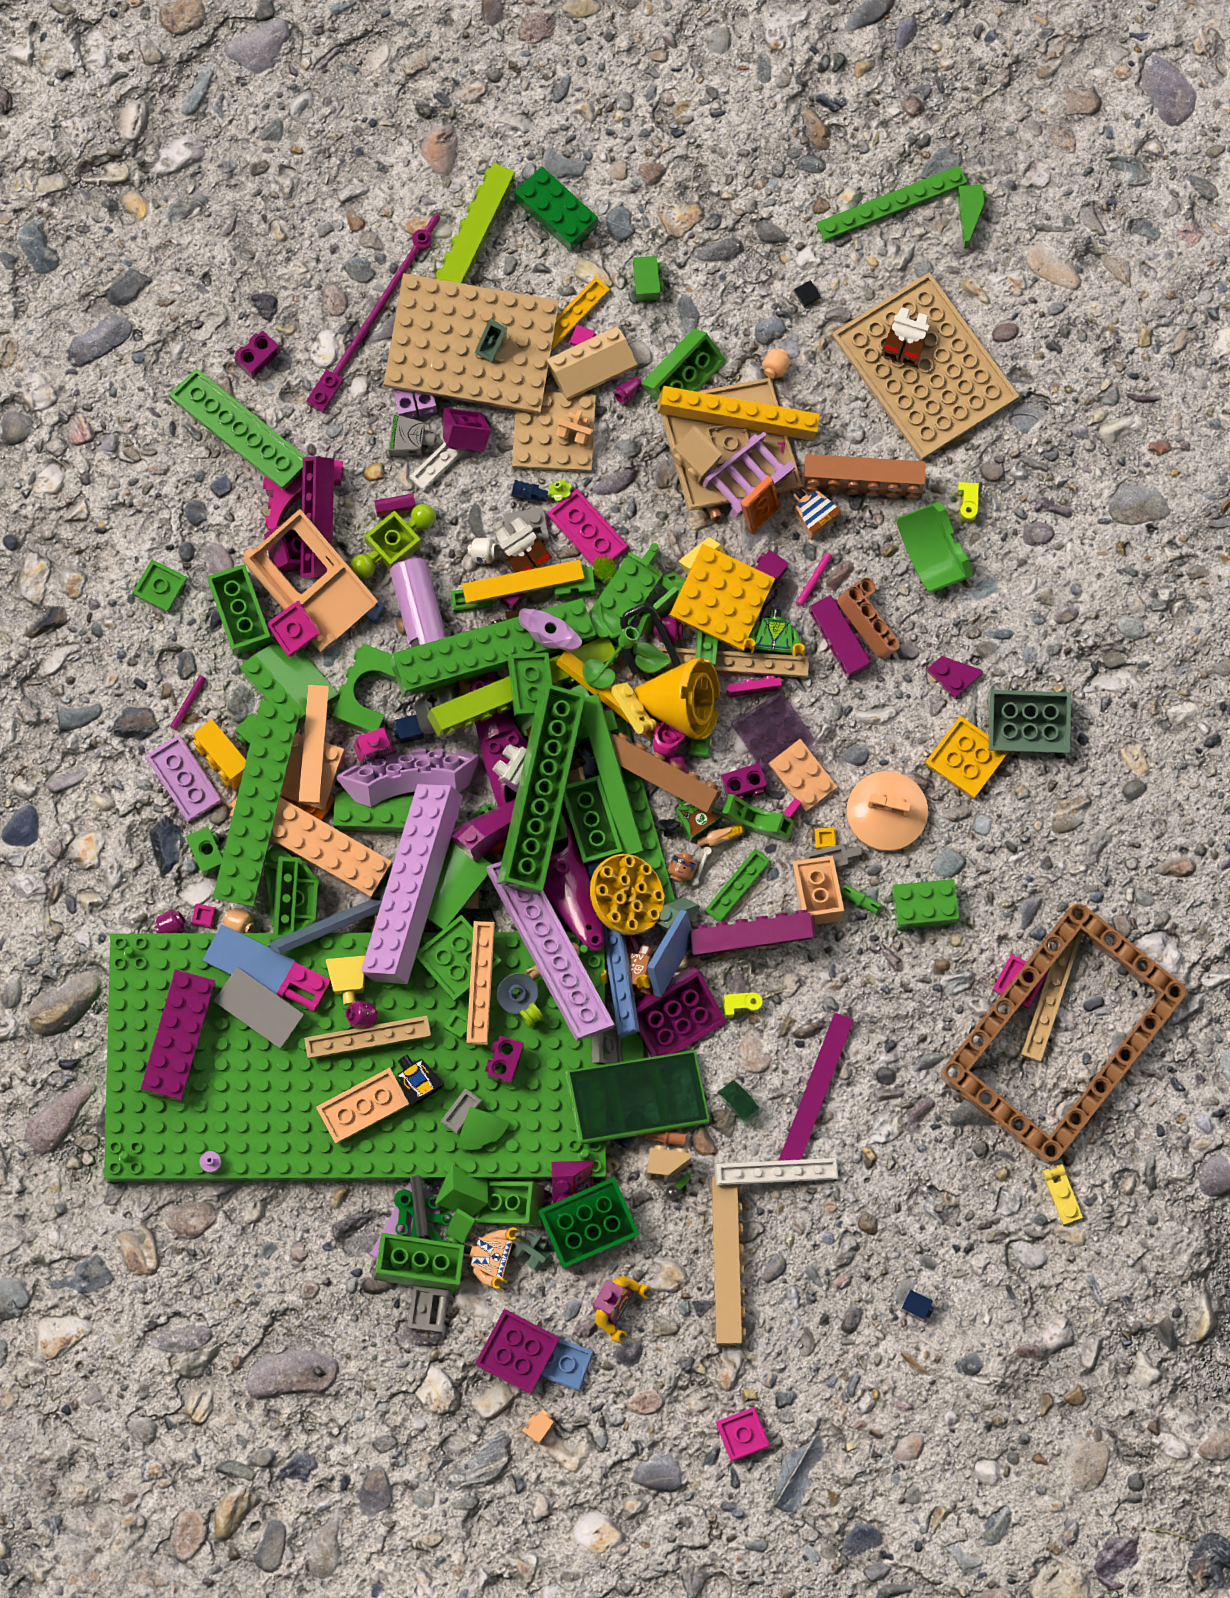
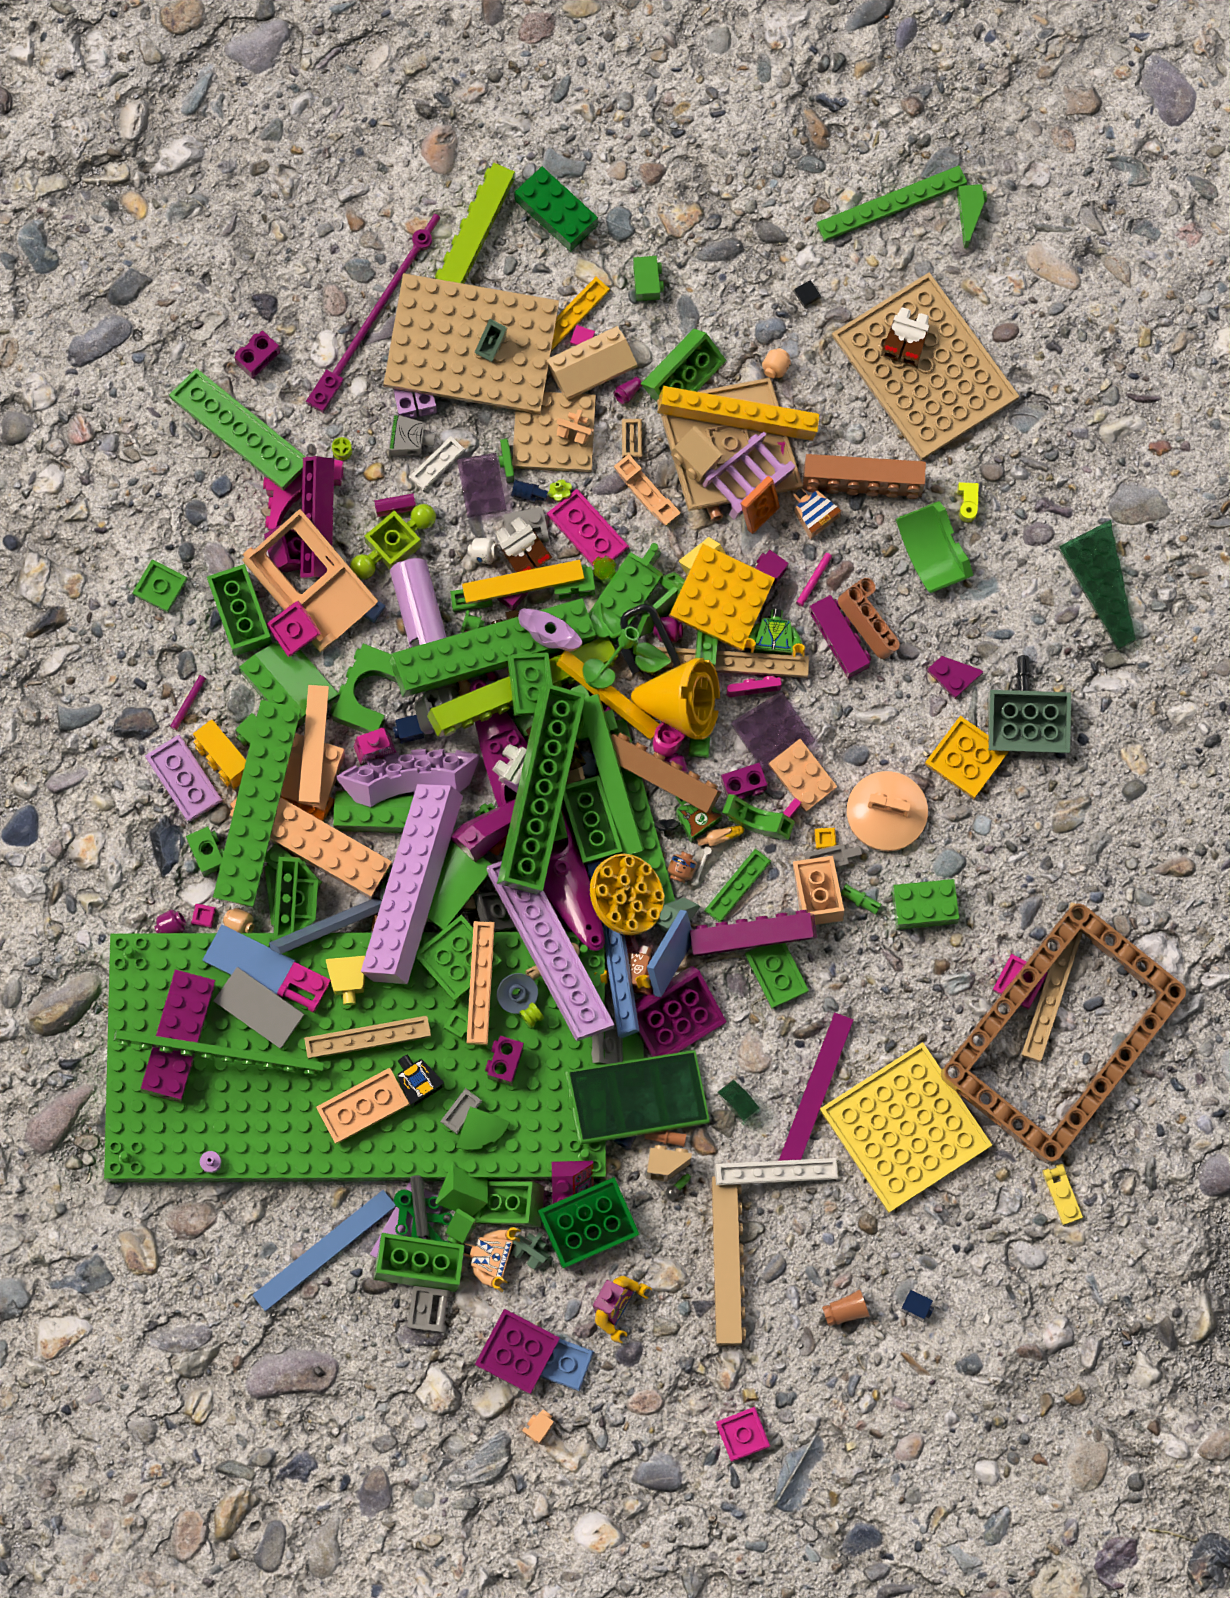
(227, 1054): none -> bright green plate
(324, 1250): none -> medium blue tile
(339, 446): none -> lime wheel
(361, 1014): magenta head -> none
(465, 430): magenta slope -> none
(471, 622): none -> bright green brick
(481, 485): none -> clear purple plate
(493, 910): none -> dark grey tile
(506, 461): none -> bright green plate
(633, 454): none -> tan tile
(633, 708): light yellow plate -> none
(645, 490): none -> light nougat slope
(741, 1002): neon yellow leg -> none
(776, 973): none -> bright green plate
(846, 1309): none -> nougat plant
(905, 1127): none -> light yellow plate
(1023, 673): none -> black axle
(1099, 574): none -> clear green wing

